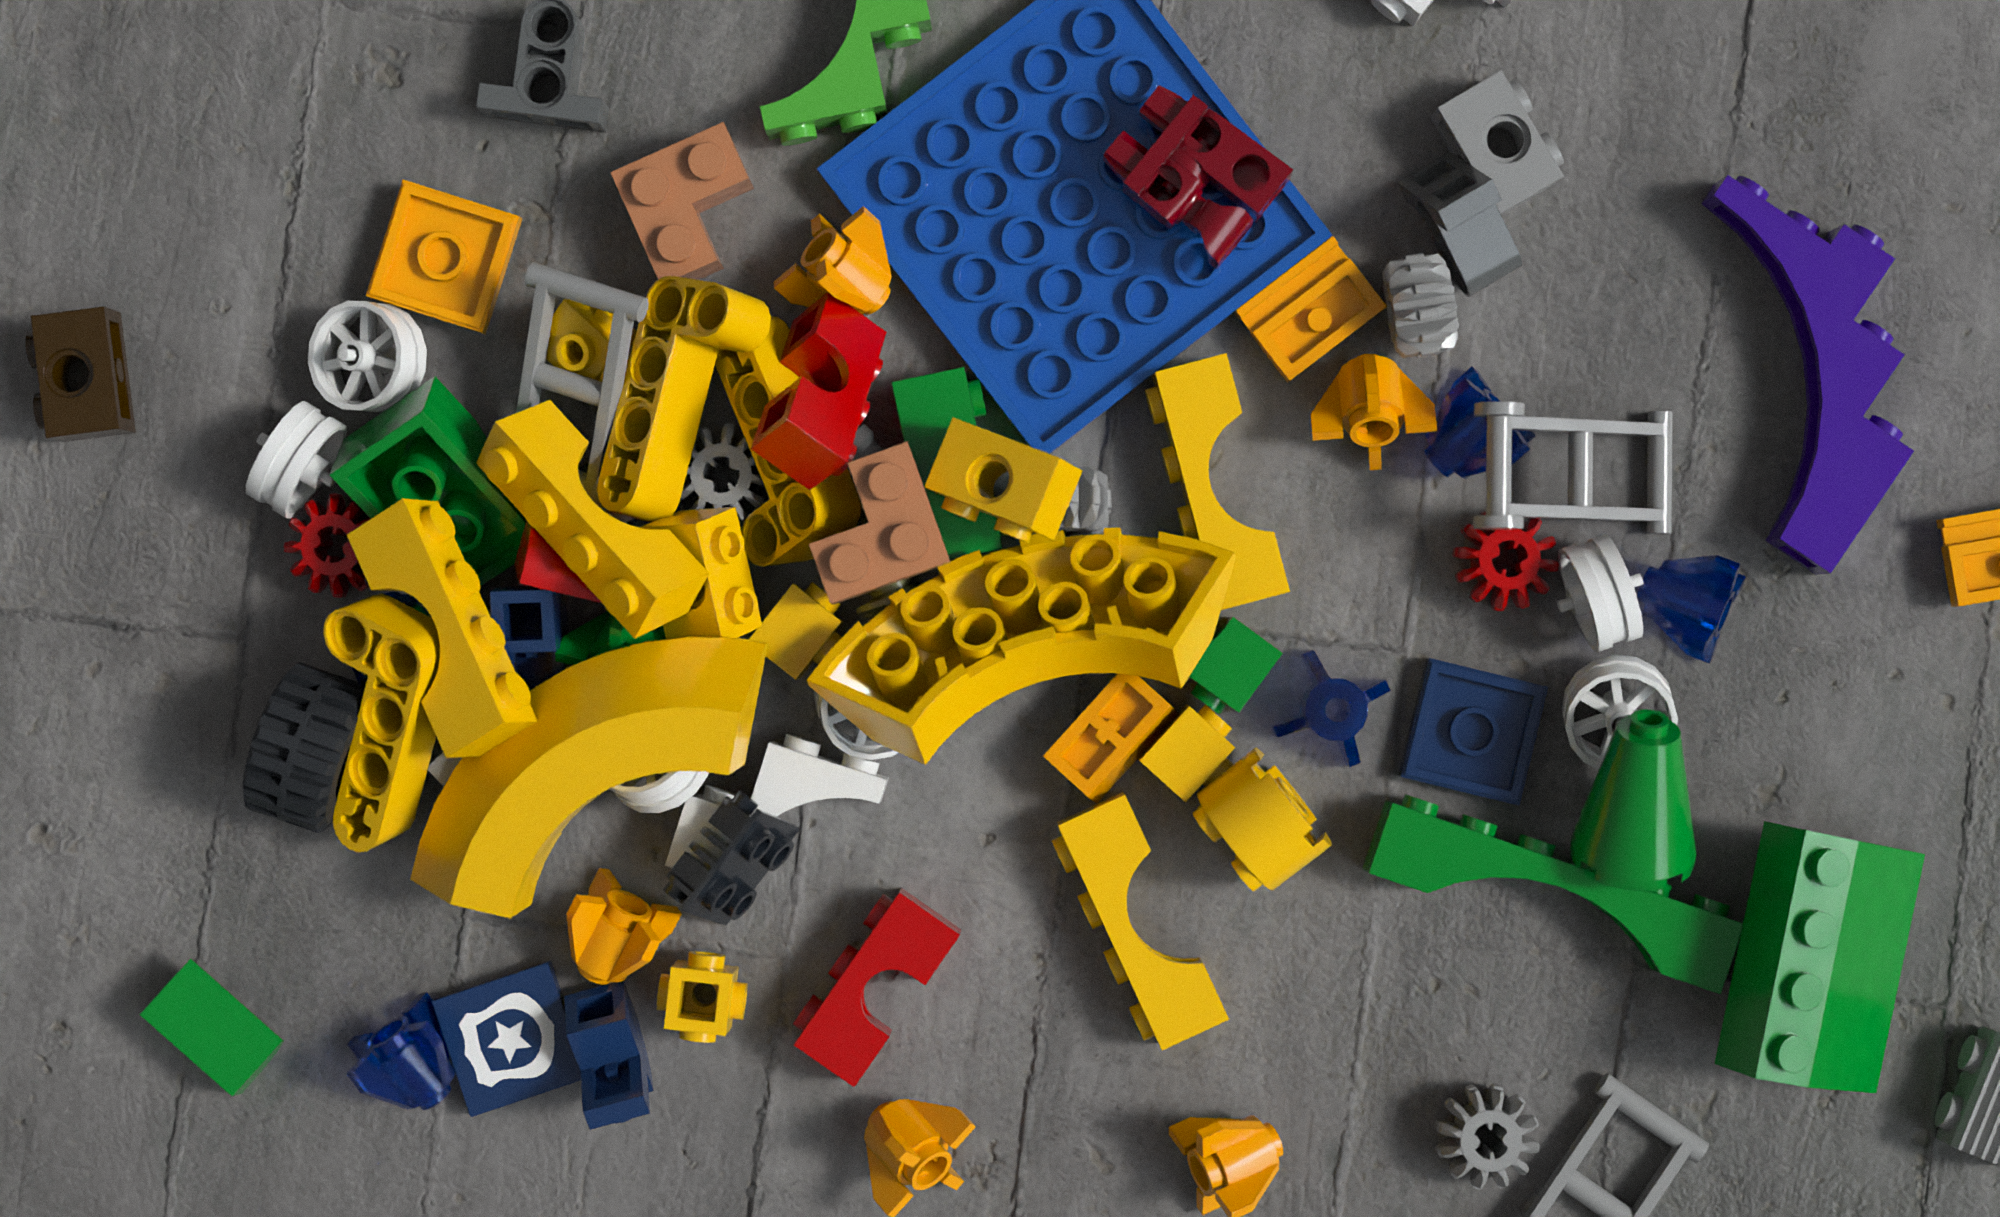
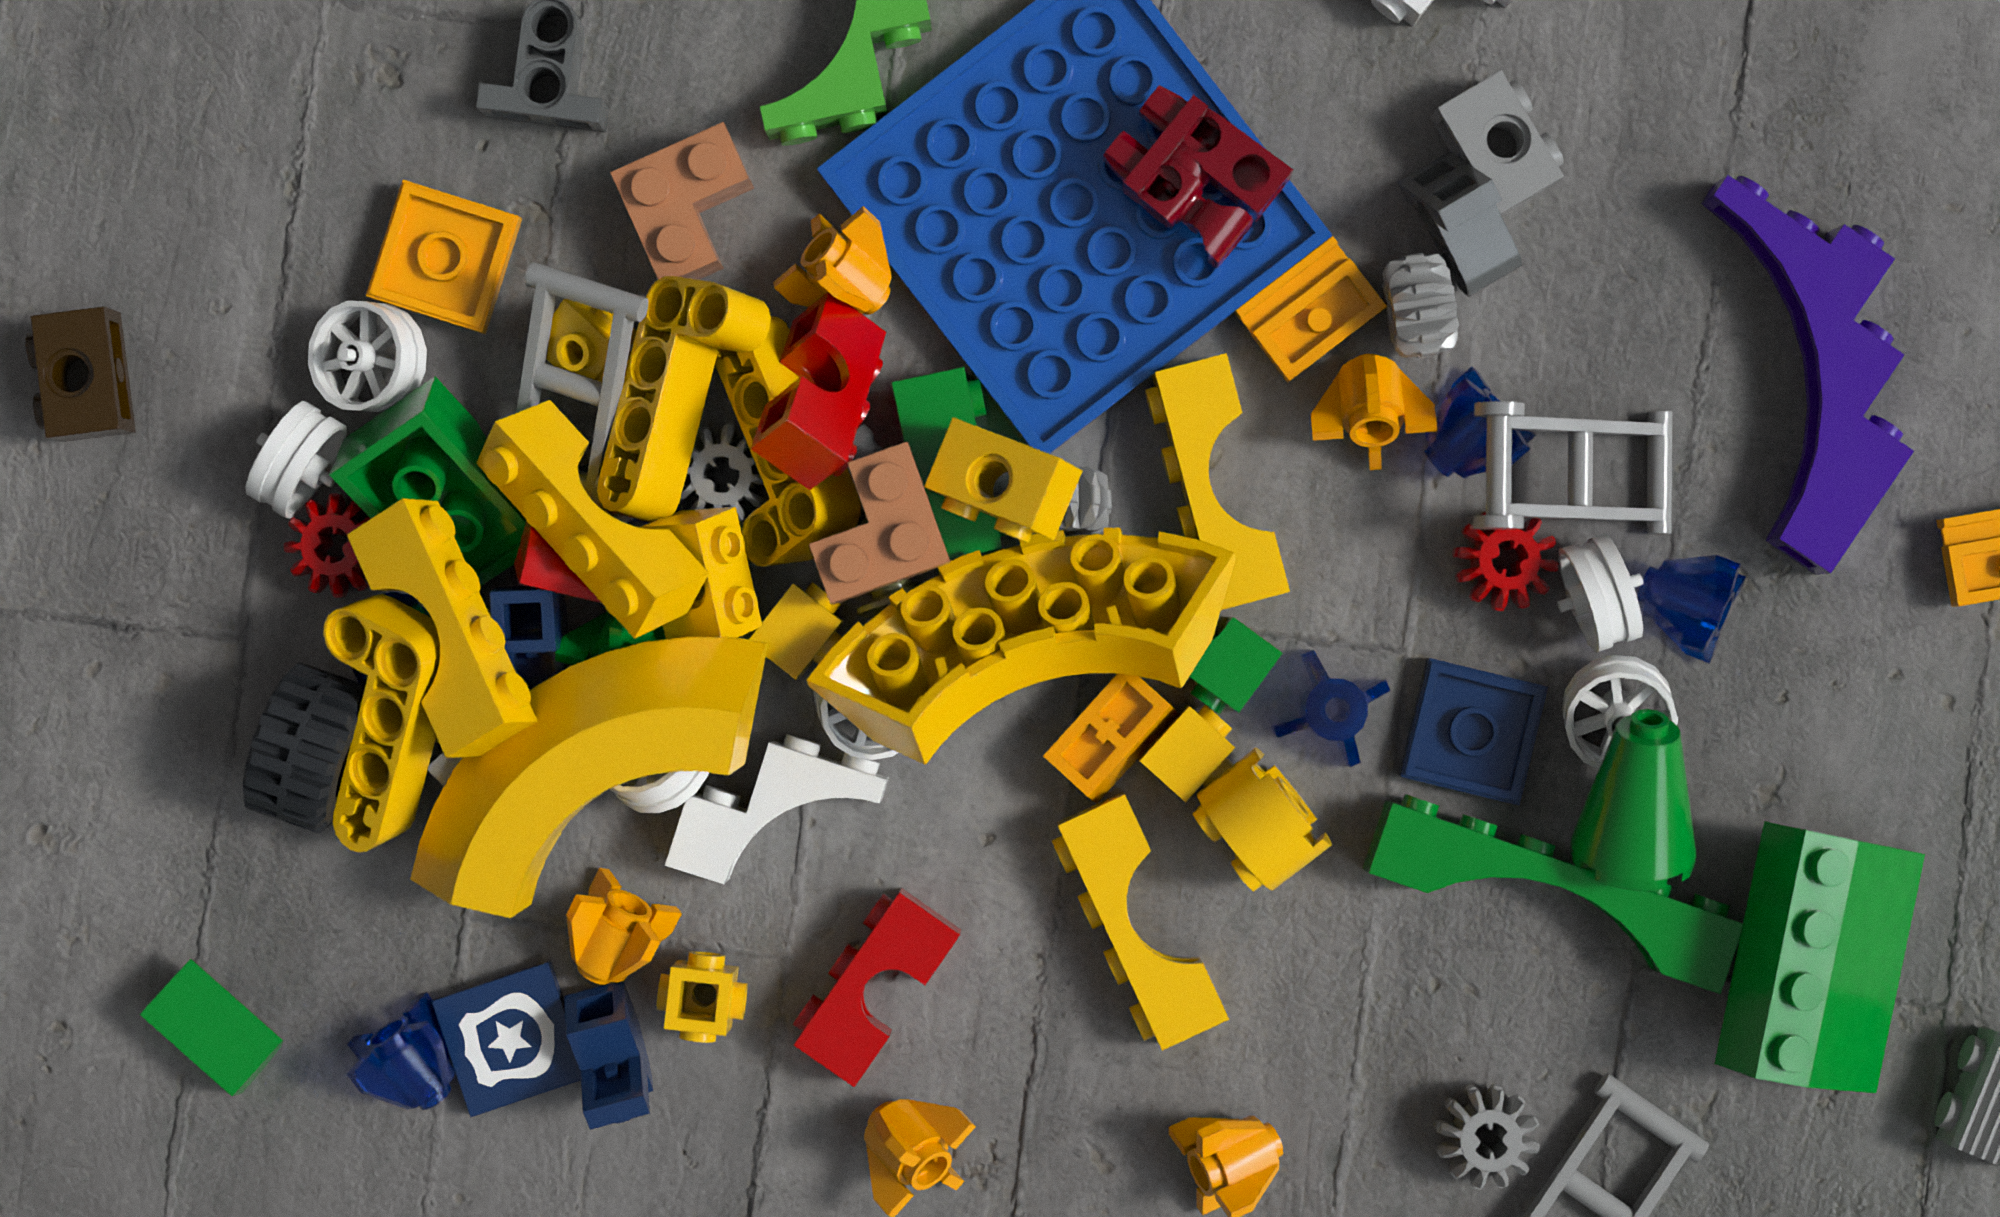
(727, 889): black hinge -> none

